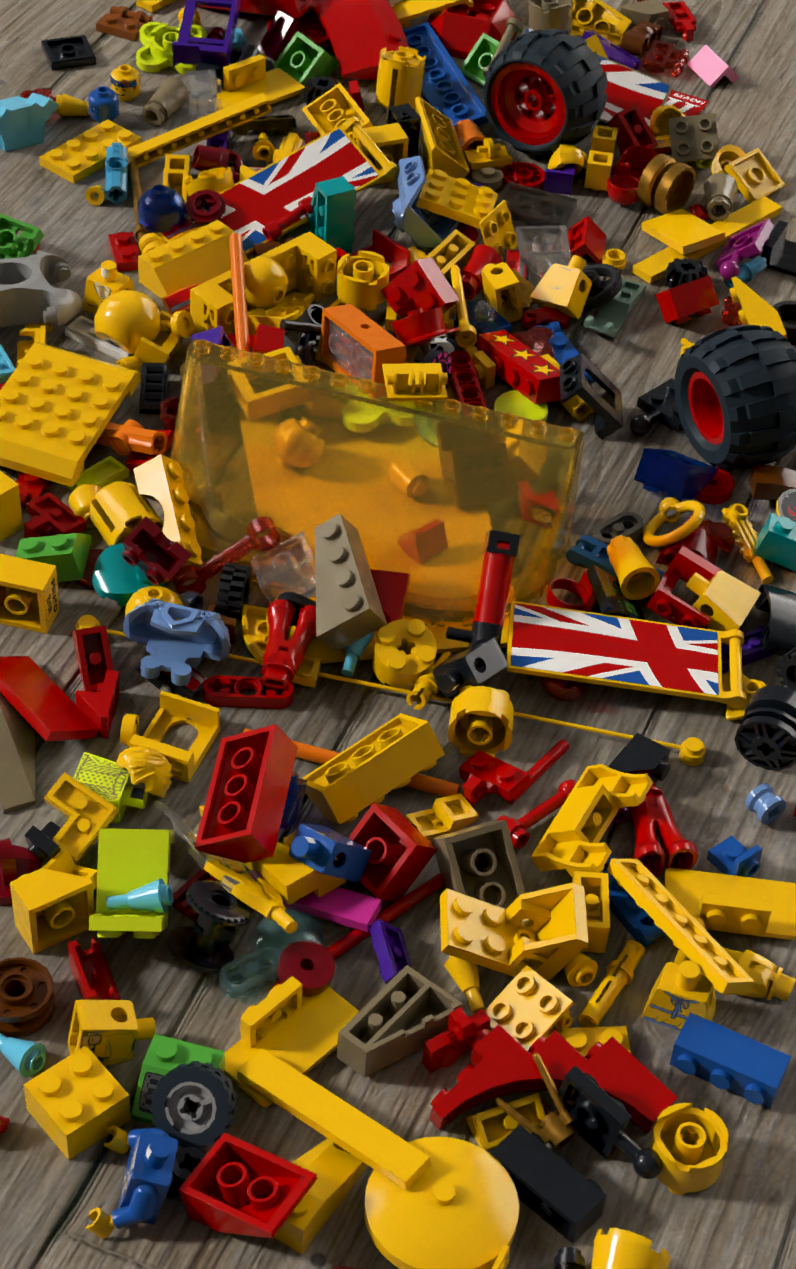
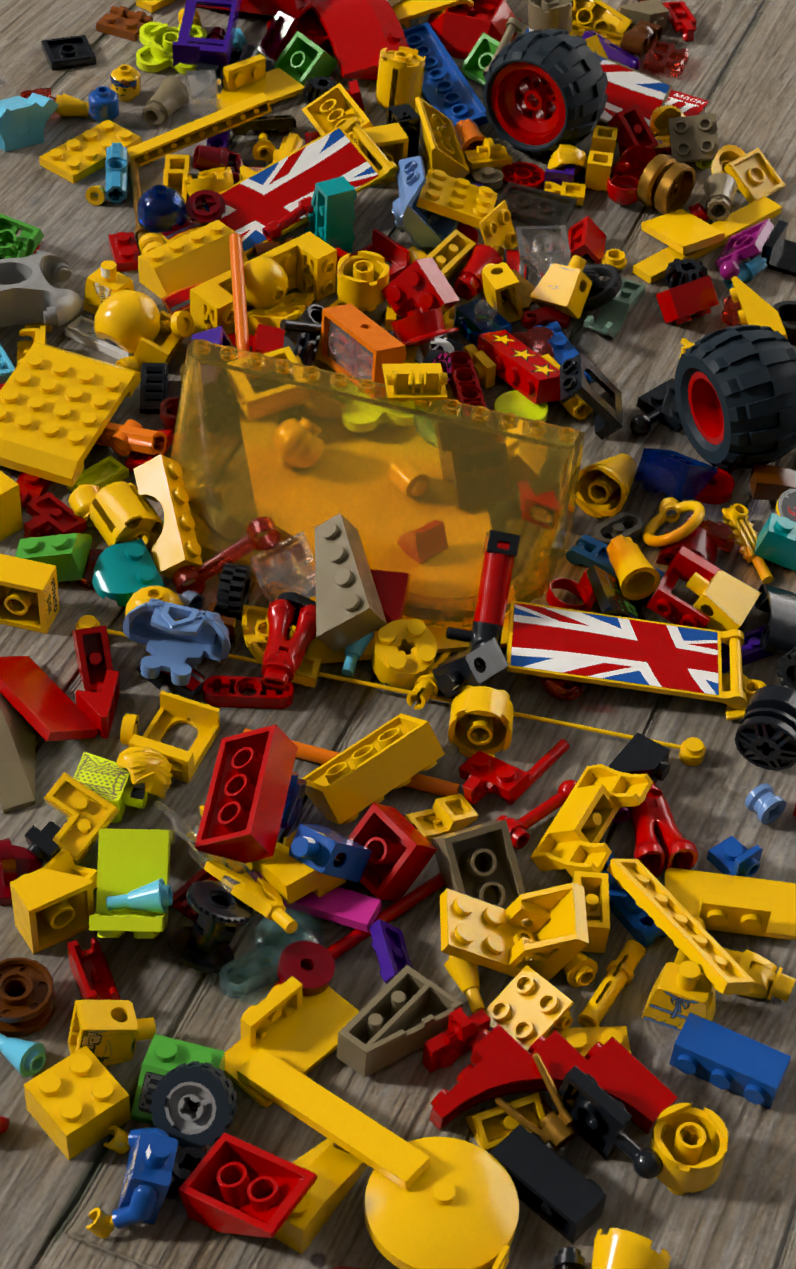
(154, 552): dark red cylinder -> none
(467, 335): yellow piece -> none
(568, 189): none -> yellow plate
(606, 485): none -> yellow cone
(711, 67): bright pink panel -> none

